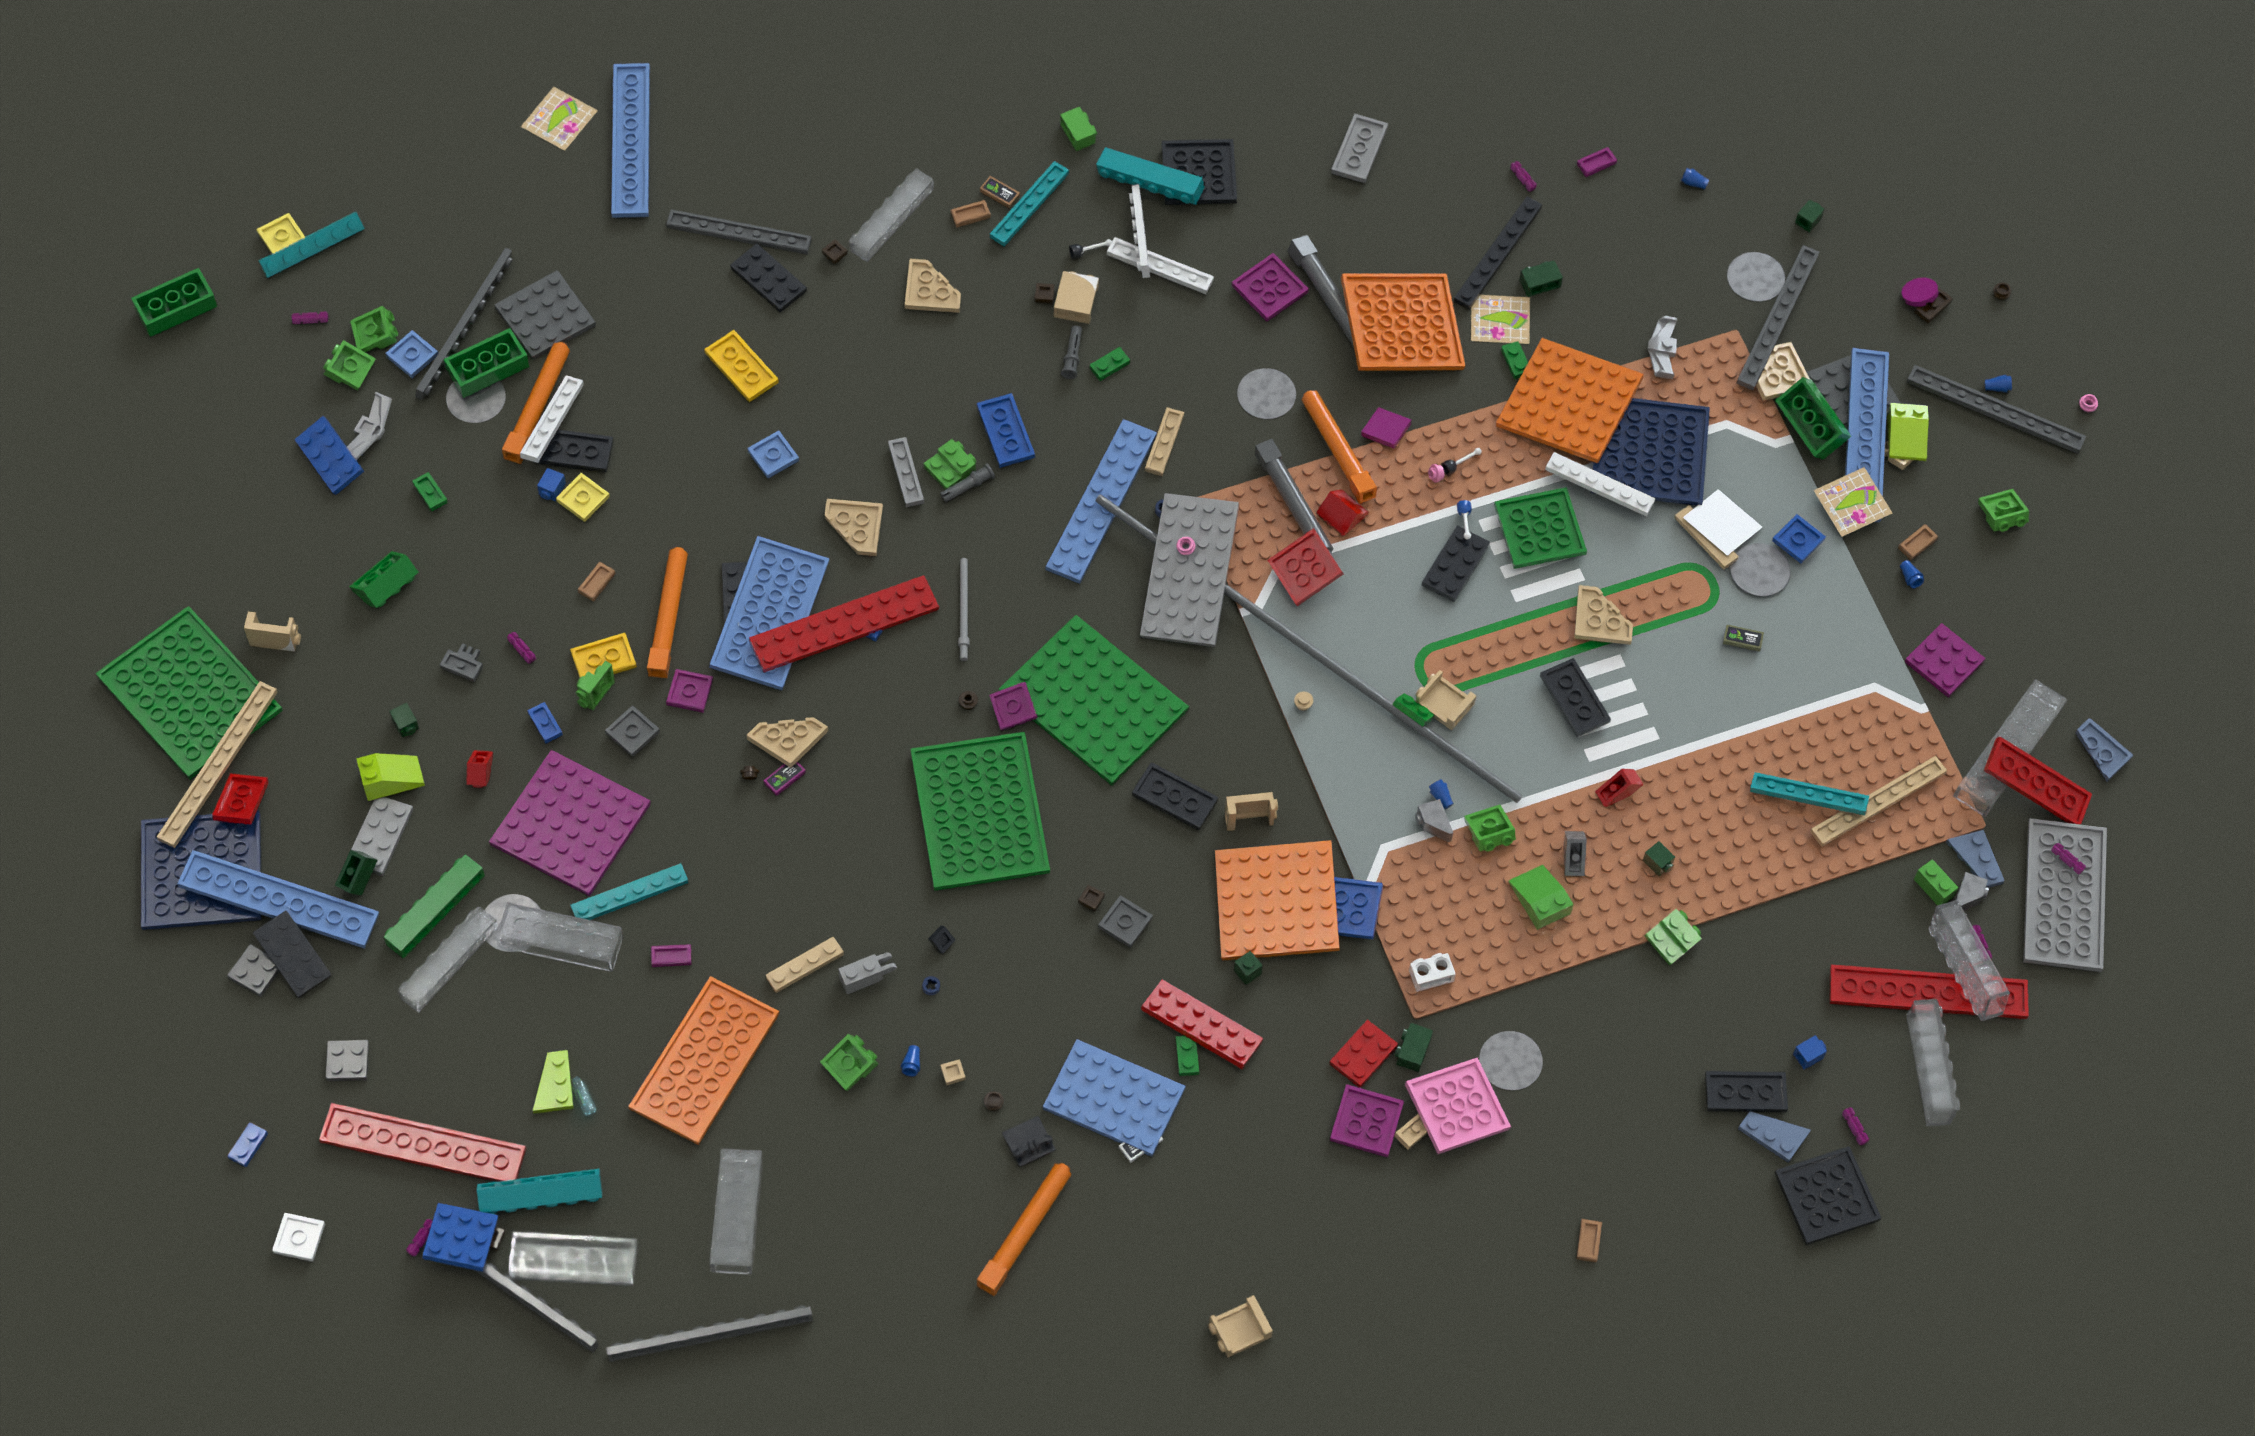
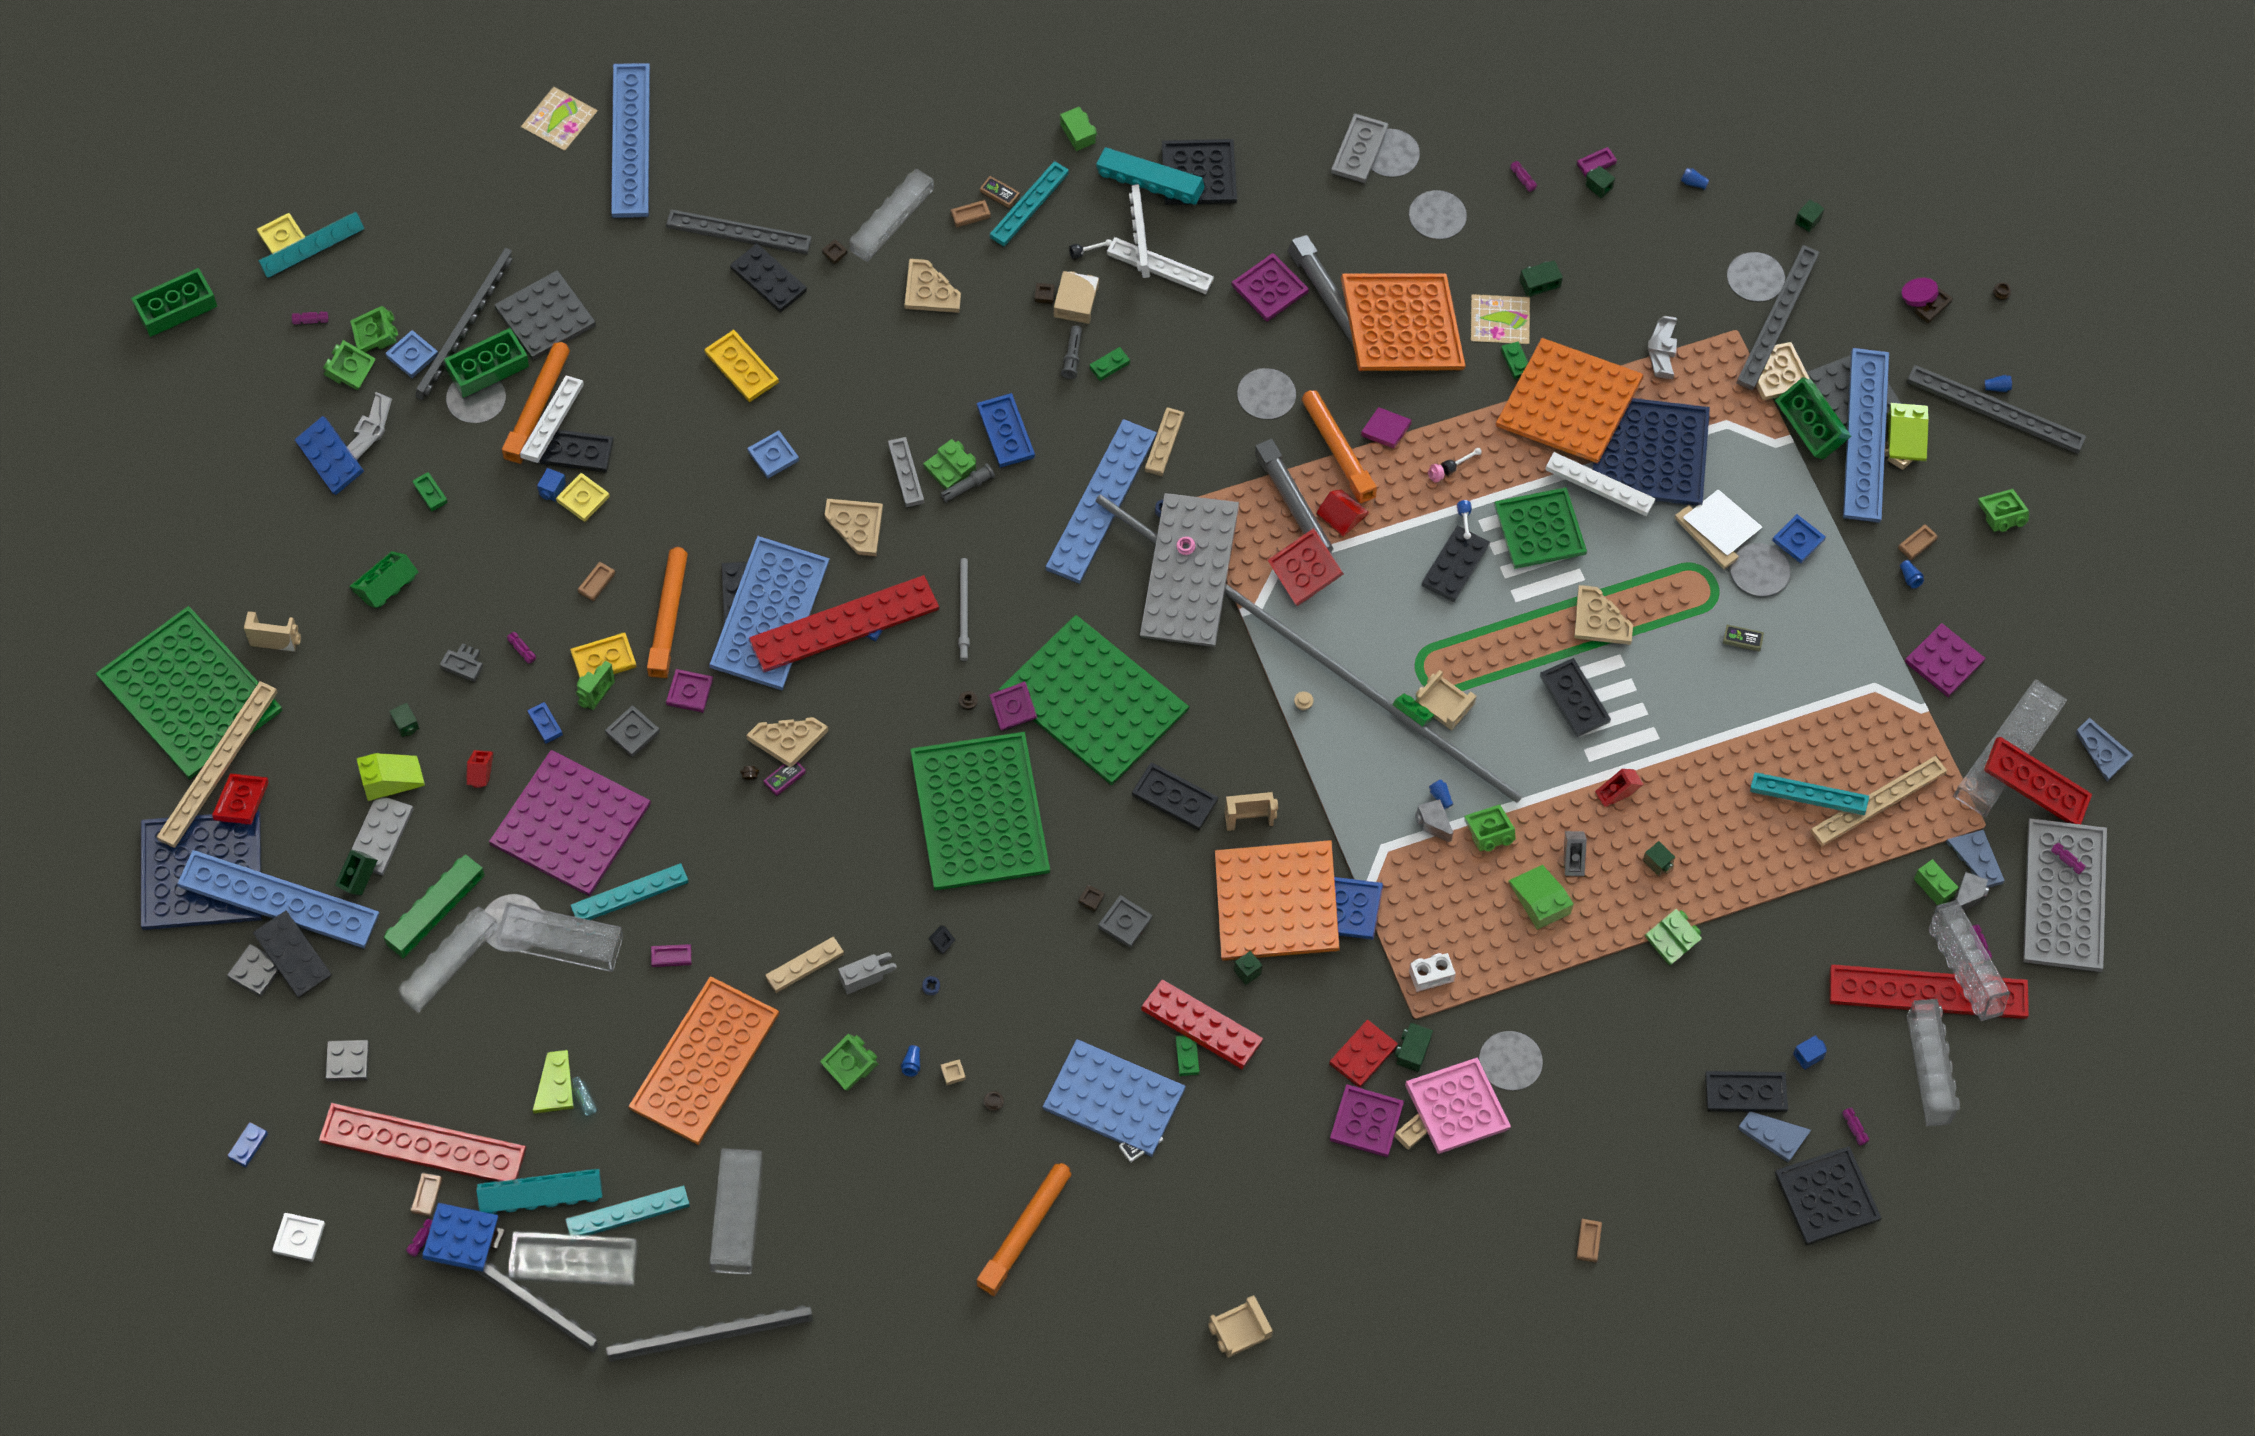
(426, 1195): none -> tile
(628, 1212): none -> plate
(1029, 1141): black hinge -> none
(1396, 154): none -> flat silver sticker
(1437, 214): none -> flat silver sticker
(1497, 253): black plate -> none
(1599, 181): none -> dark green brick
(1853, 501): sticker -> none
(2092, 400): bright pink plate -> none

